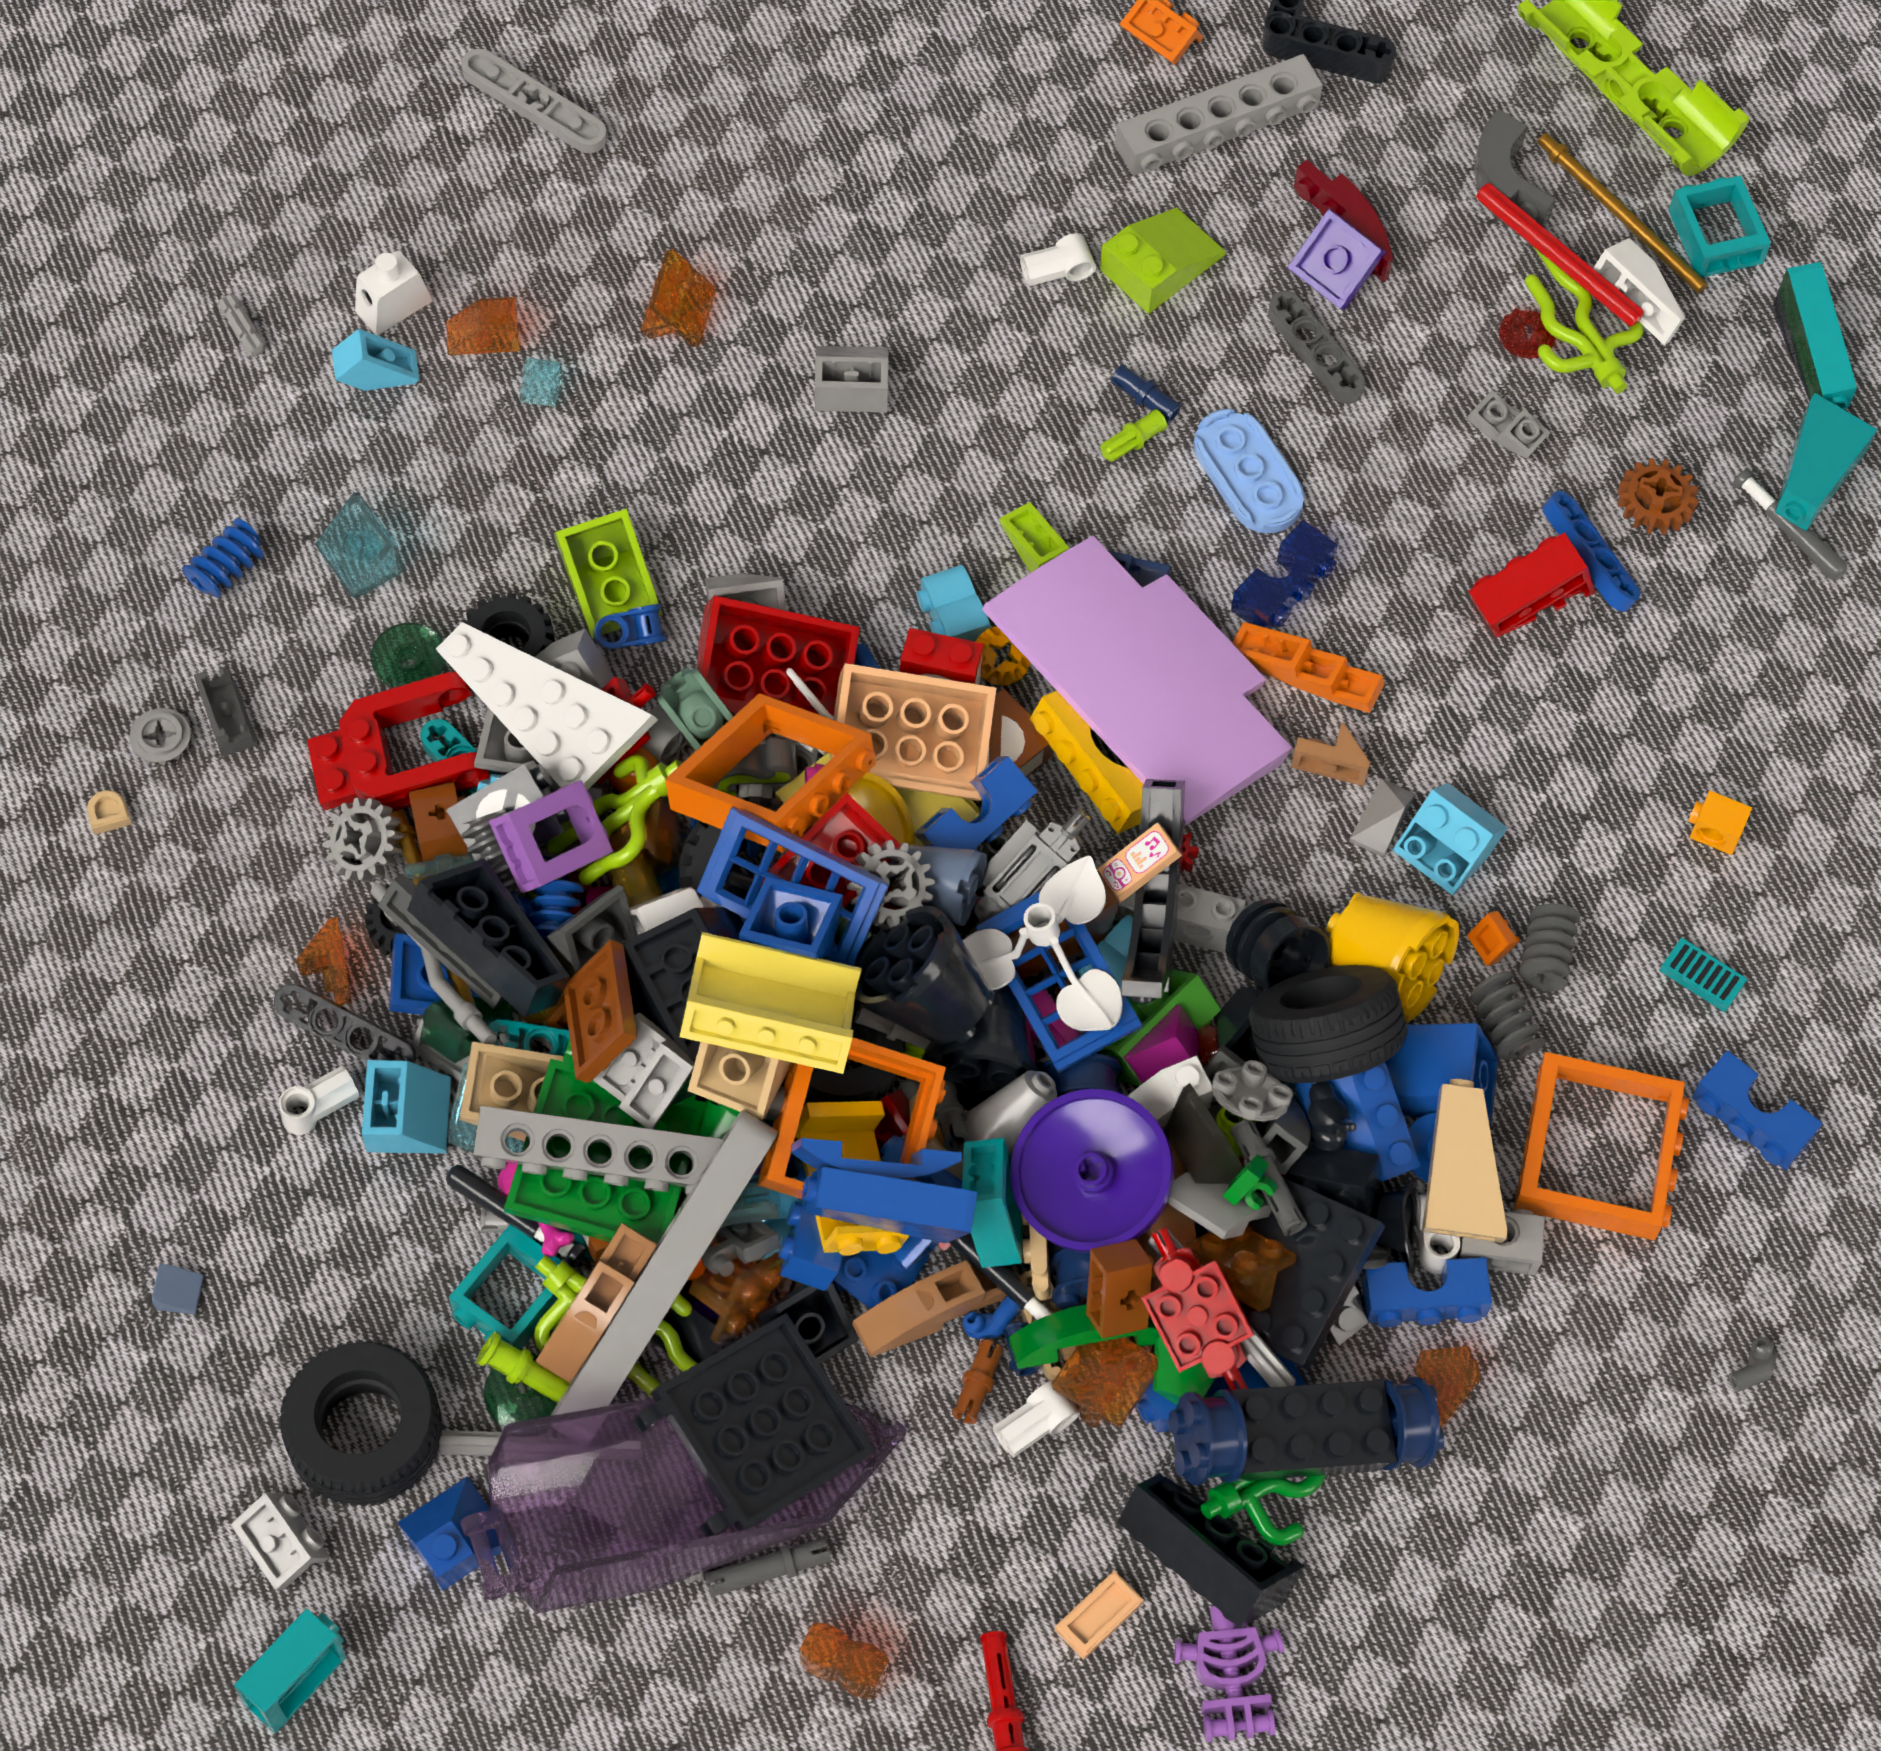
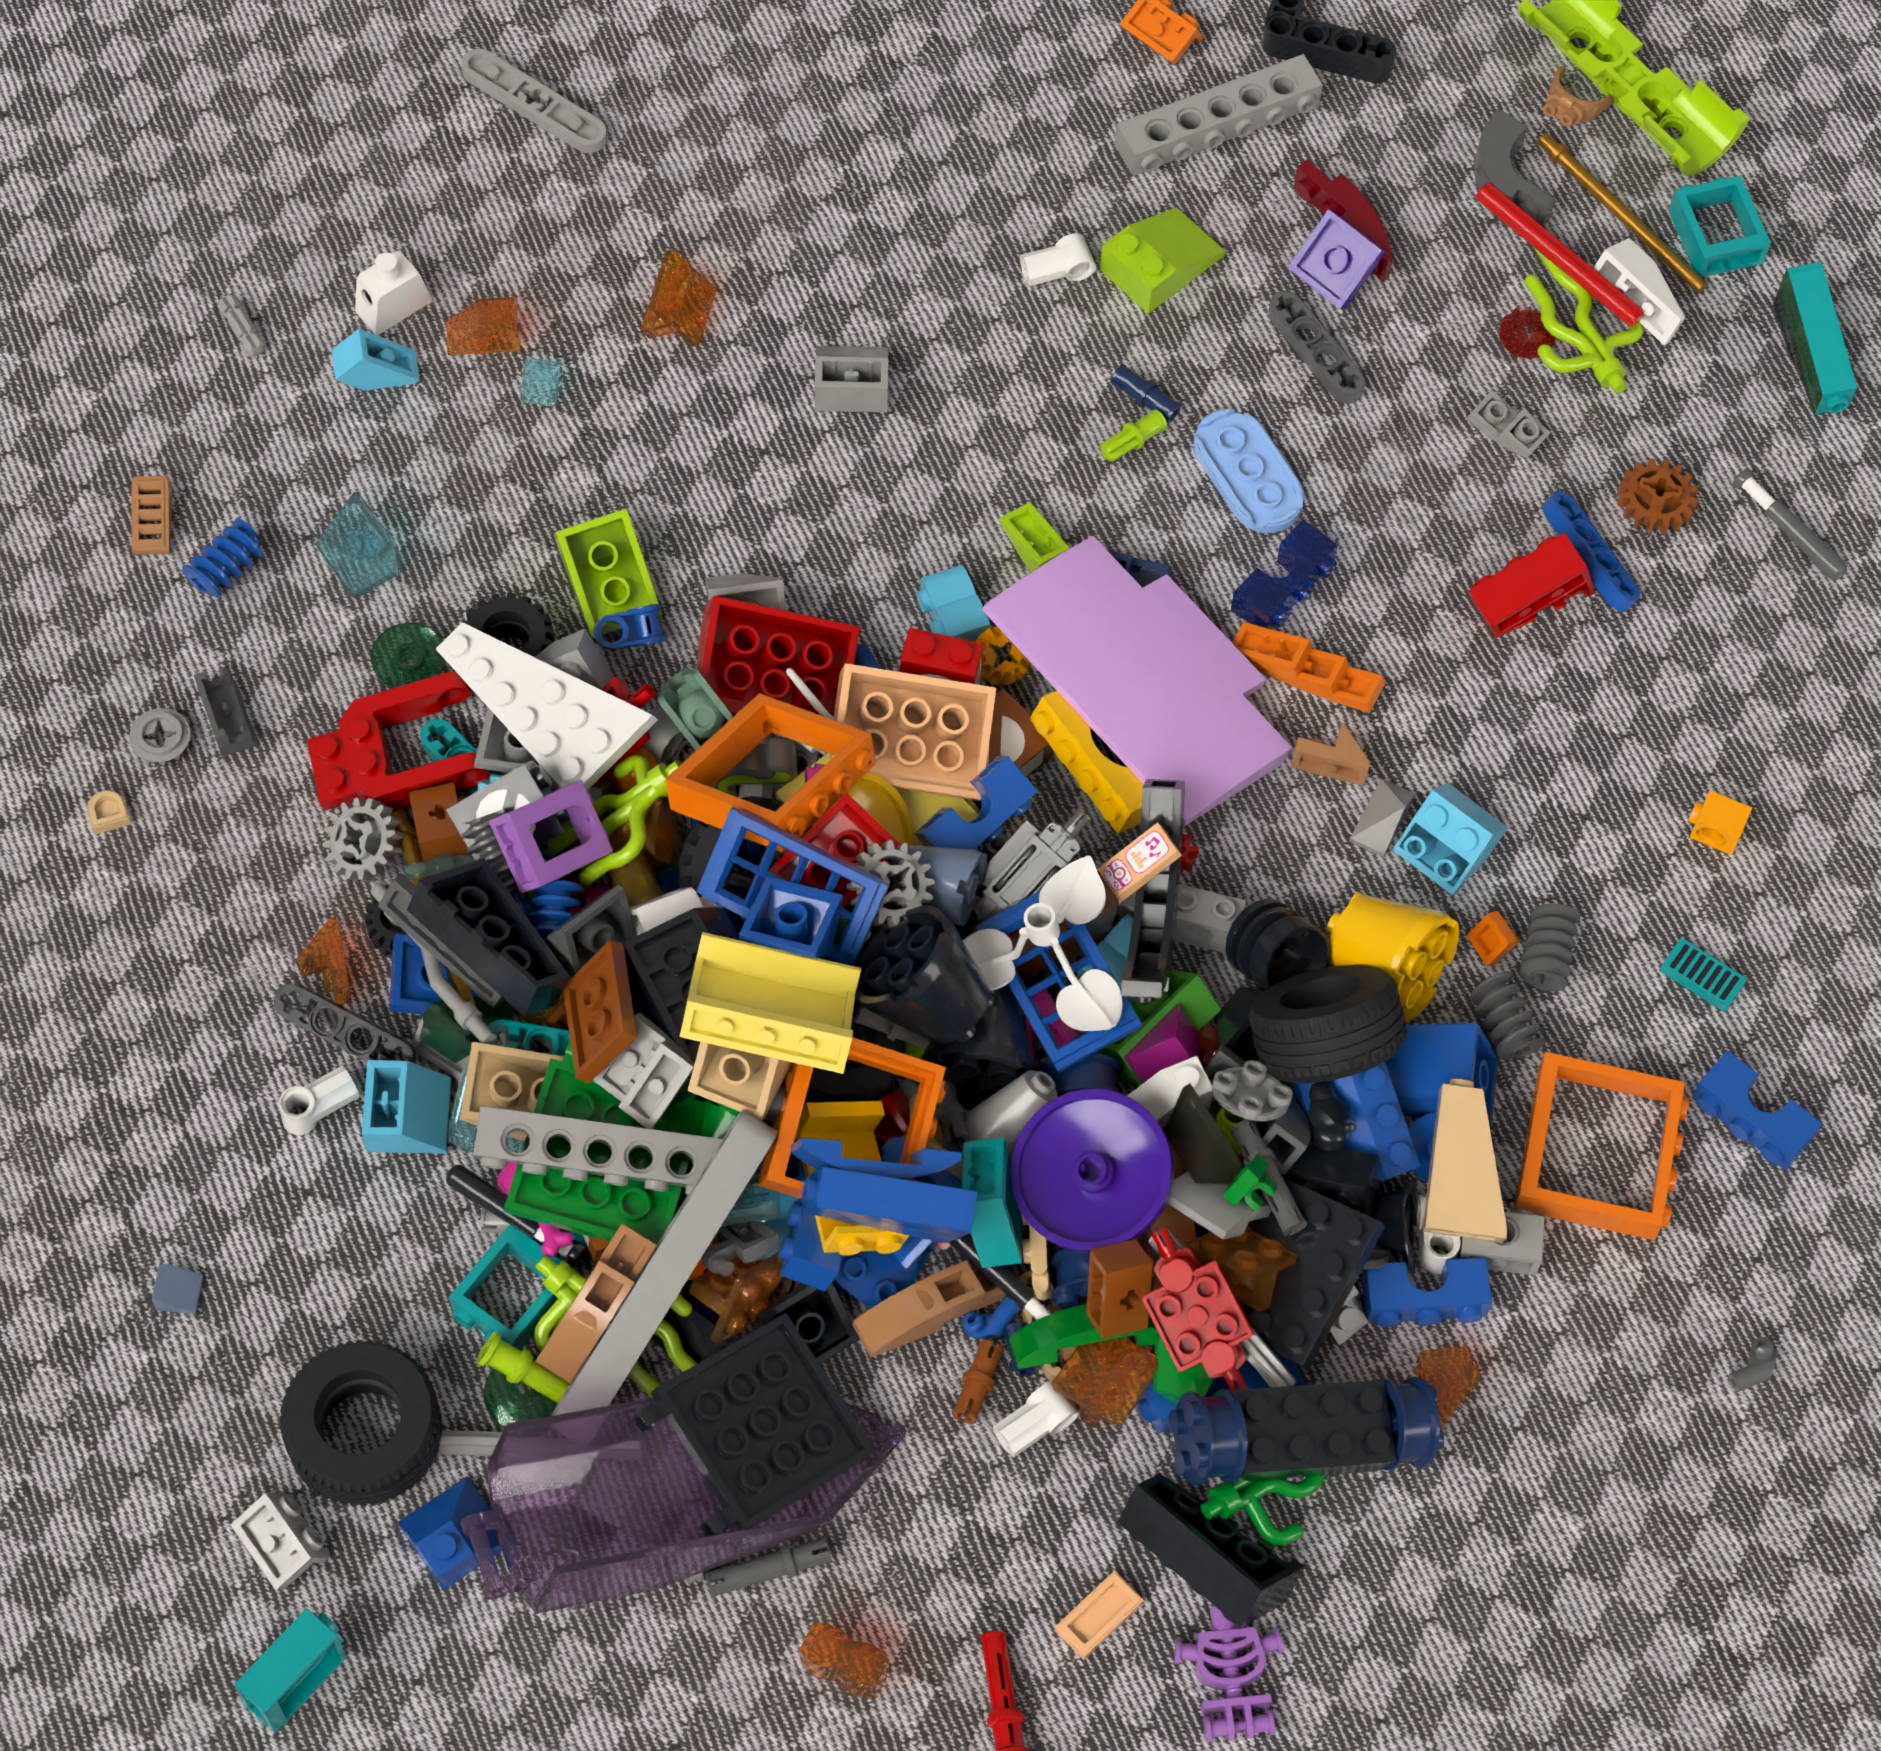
(151, 492): none -> medium nougat slope
(1570, 108): none -> medium nougat helmet
(1822, 458): teal slope -> none

